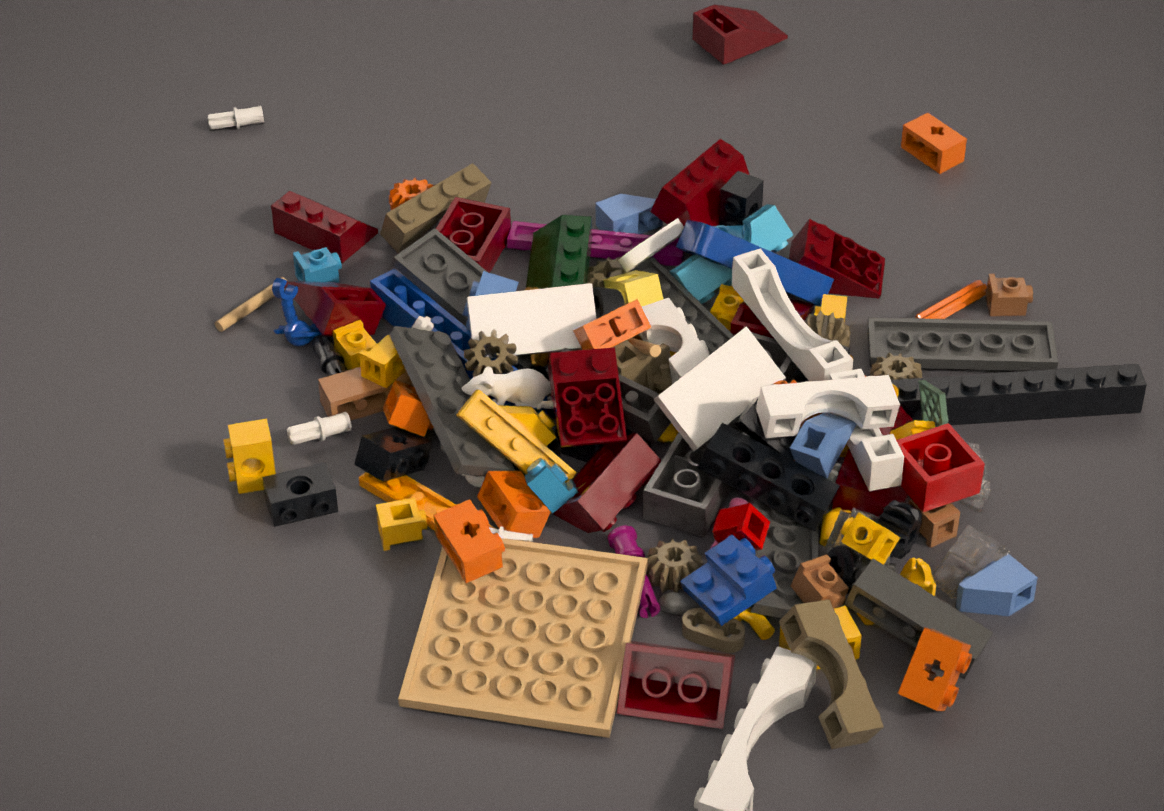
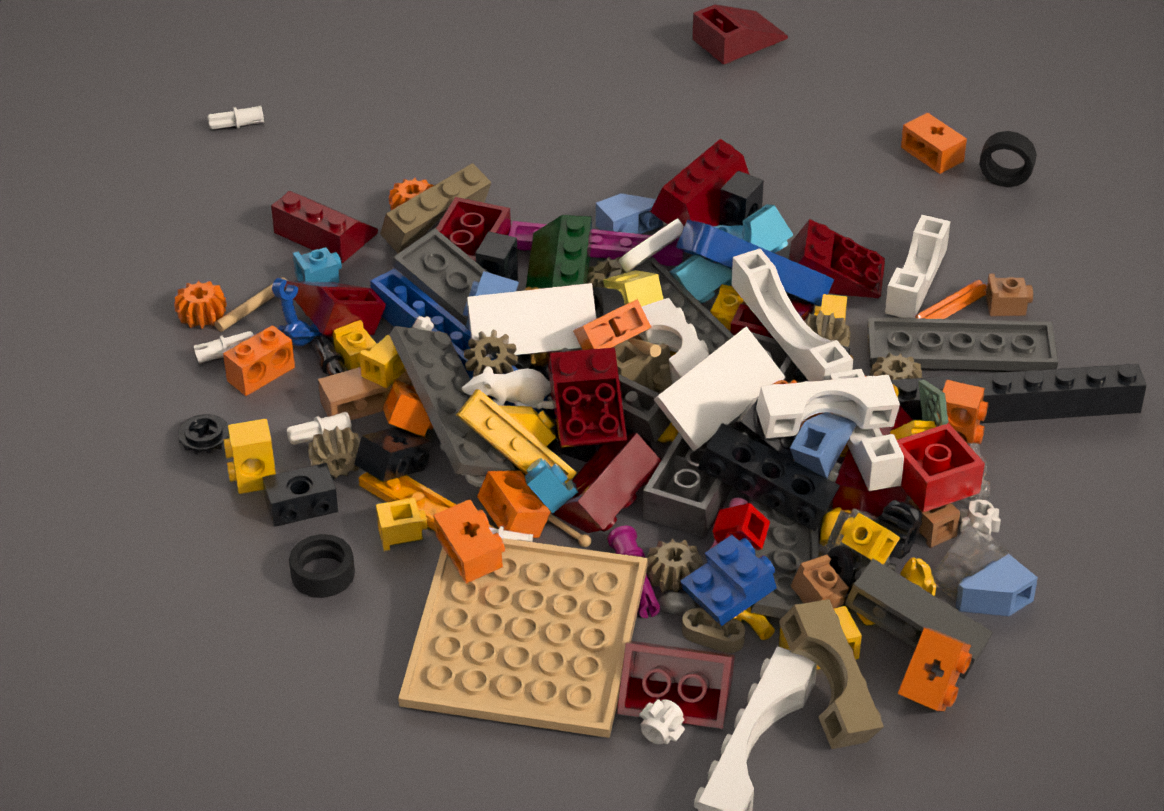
(199, 425): none -> black gear
(200, 304): none -> orange gear
(214, 350): none -> white axle
(259, 360): none -> orange brick
(327, 583): none -> black tyre
(335, 448): none -> dark tan gear
(499, 255): none -> black brick
(583, 540): none -> tan hinge
(662, 721): none -> white gear
(925, 255): none -> white arch
(966, 410): none -> orange brick
(981, 516): none -> white gear
(1009, 141): none -> black tyre

